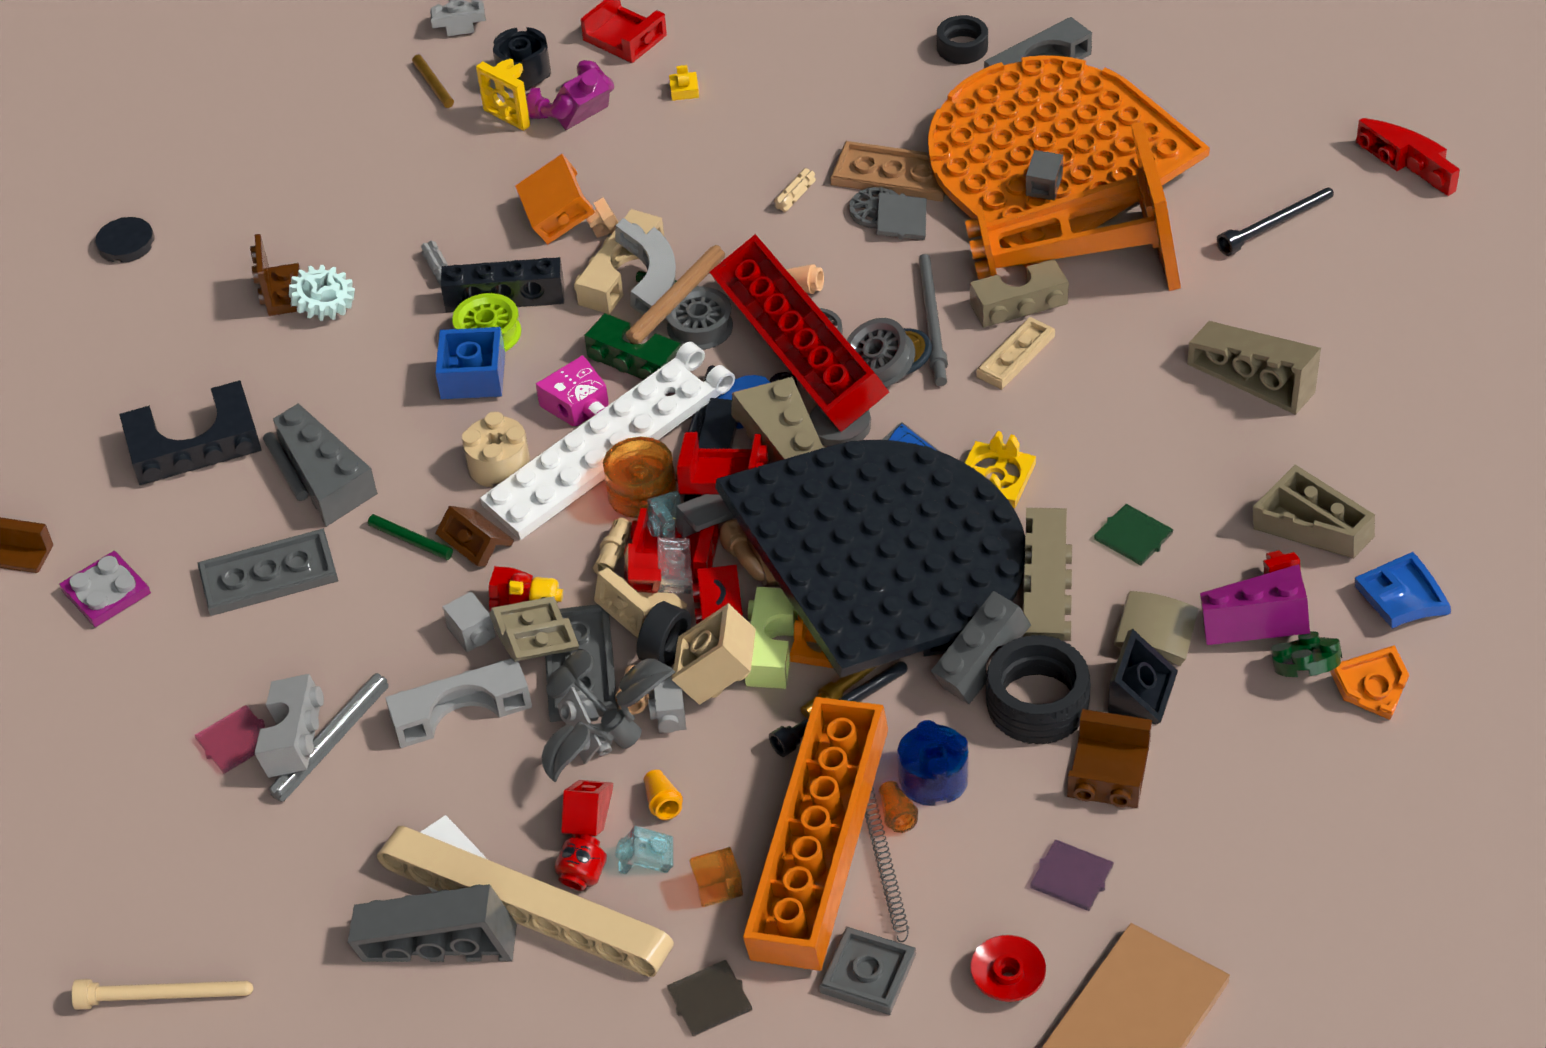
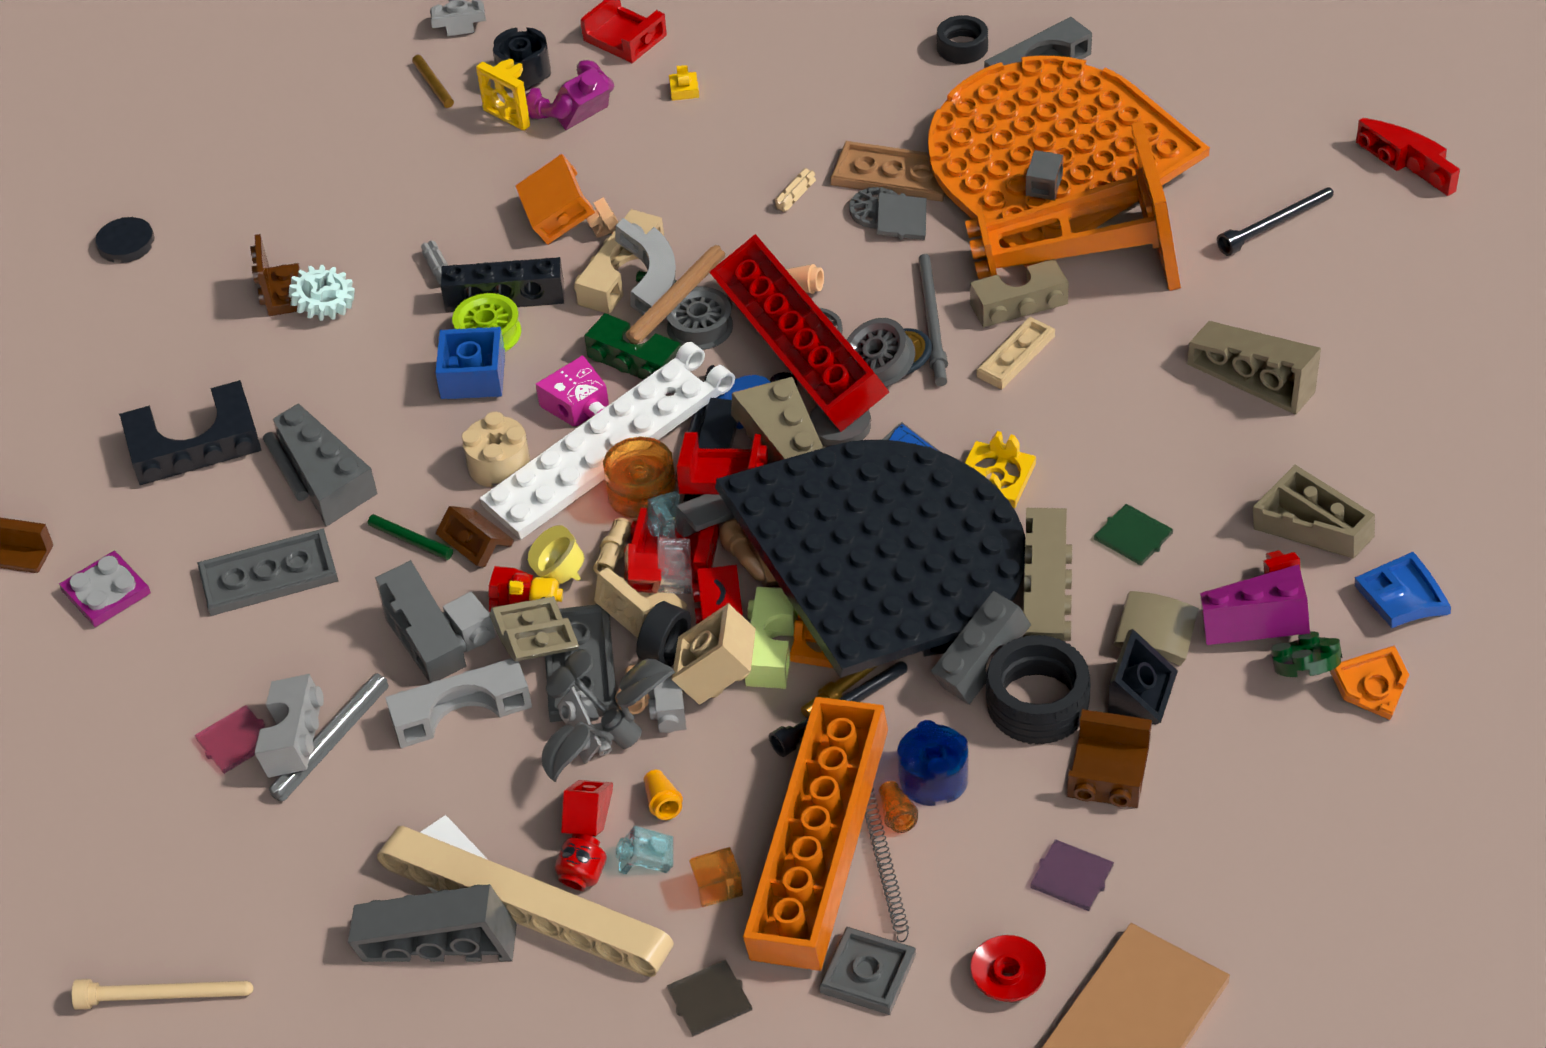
(420, 623): none -> dark grey wedge
(556, 555): none -> light yellow piece

